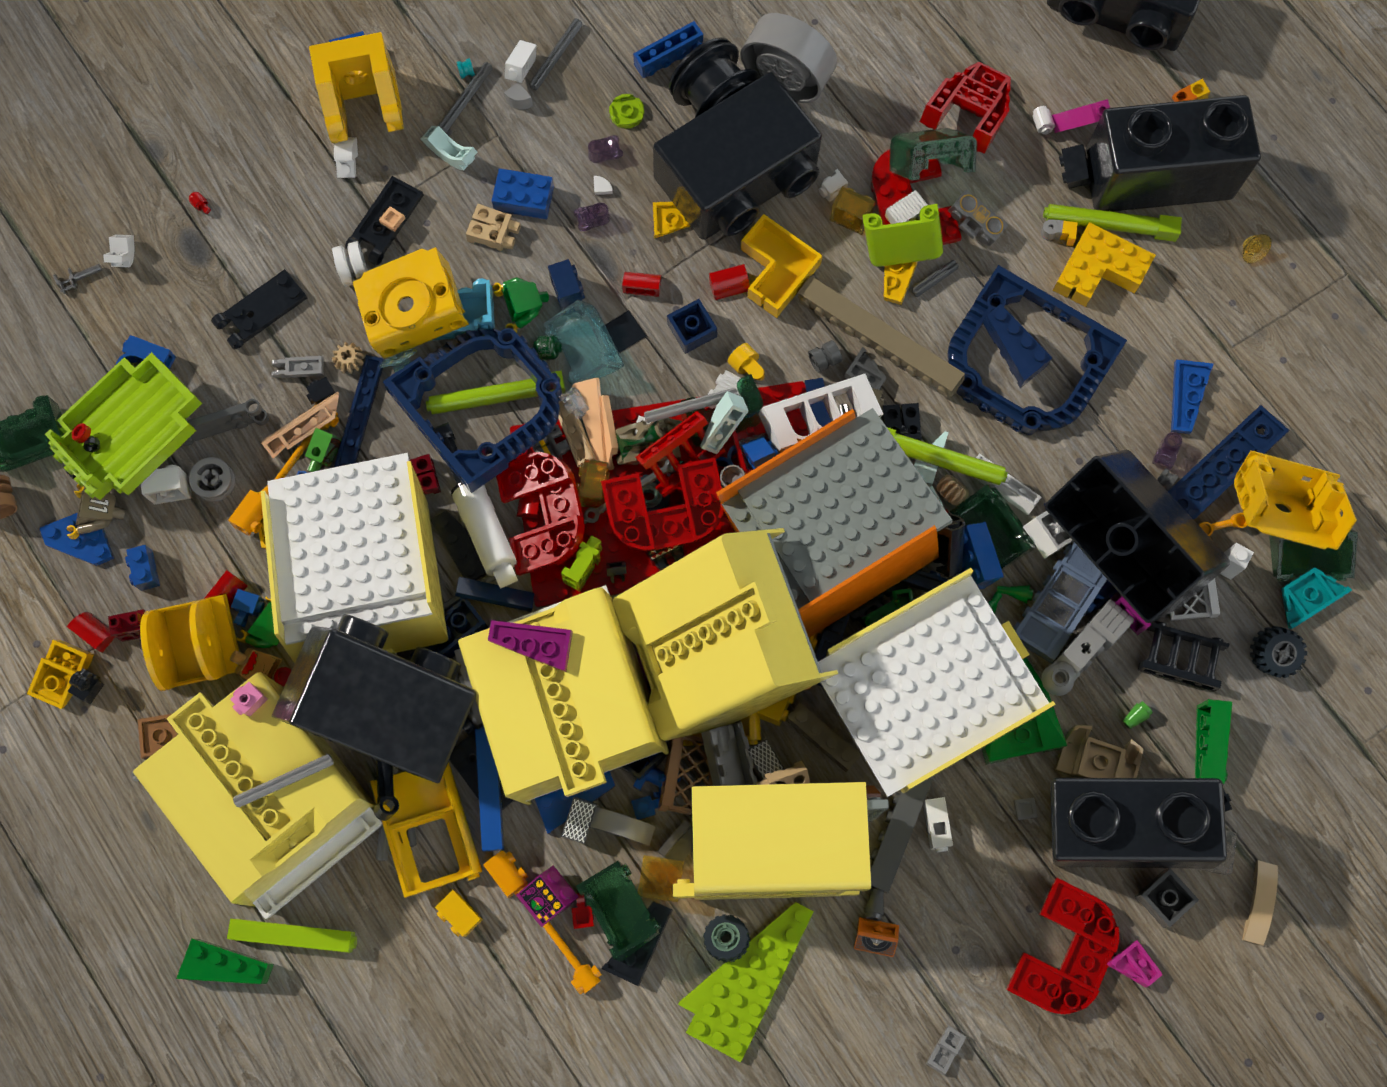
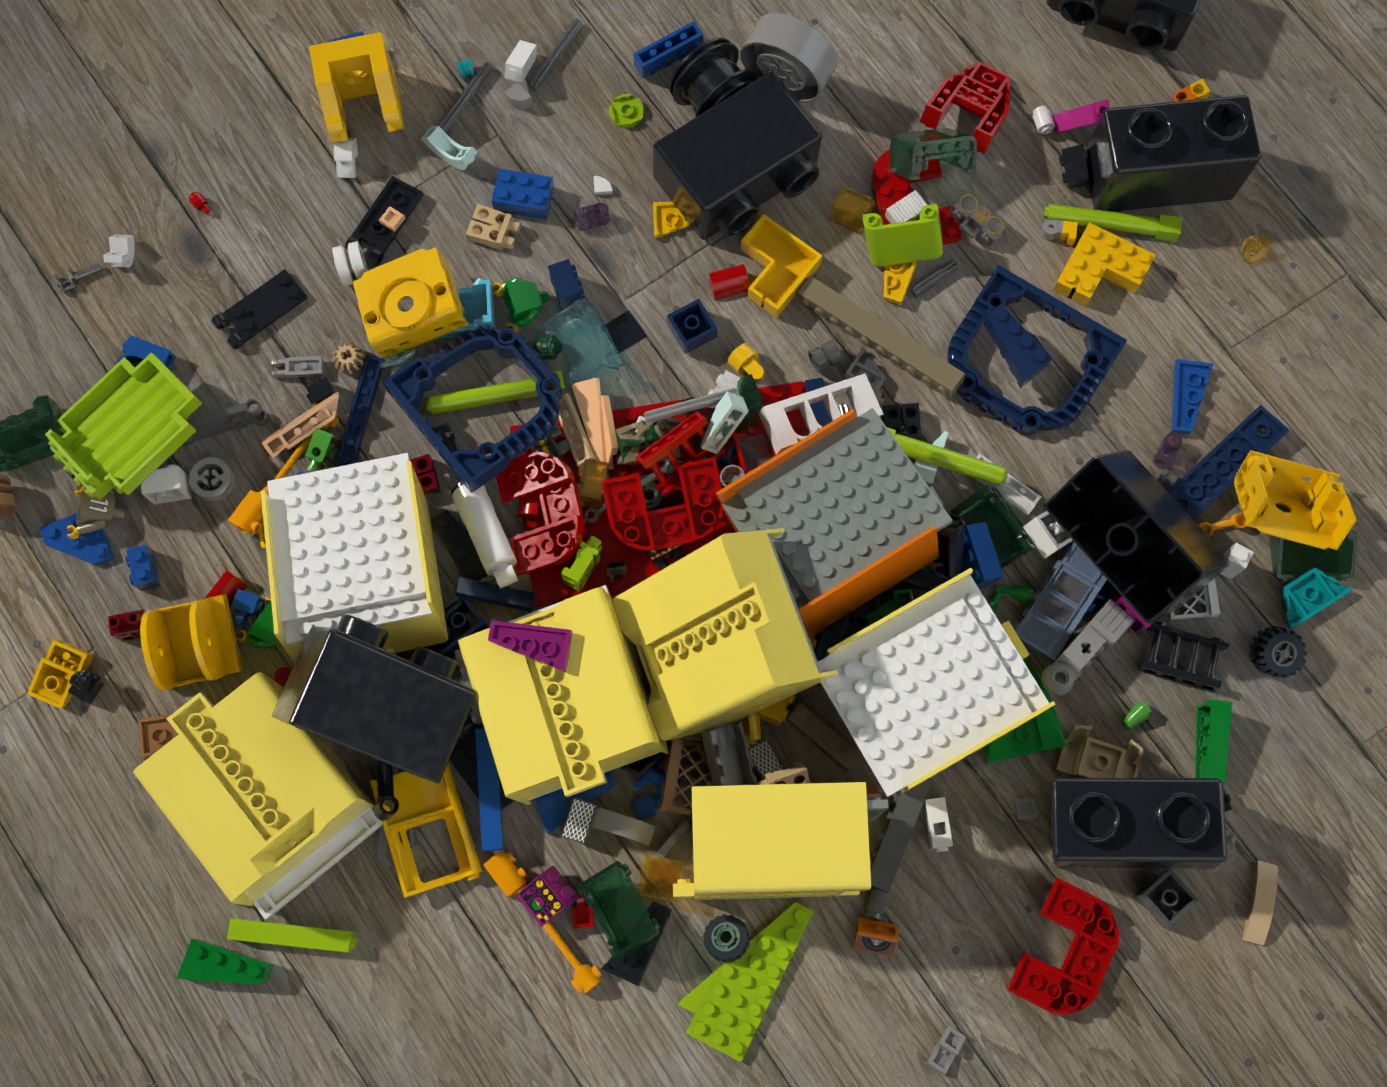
(81, 433): red tile -> none
(91, 631): red brick -> none
(94, 446): black hinge -> none
(247, 699): bright pink brick -> none
(254, 662): medium nougat torso -> none
(283, 780): light grey axle -> none
(458, 914): yellow piece -> none
(574, 403): clear brick -> none
(606, 149): clear purple piece -> none
(641, 284): red brick -> none
(759, 451): blue brick -> none
(832, 185): white brick -> none
(952, 490): tan gear -> none
(1136, 964): dark pink wing -> none

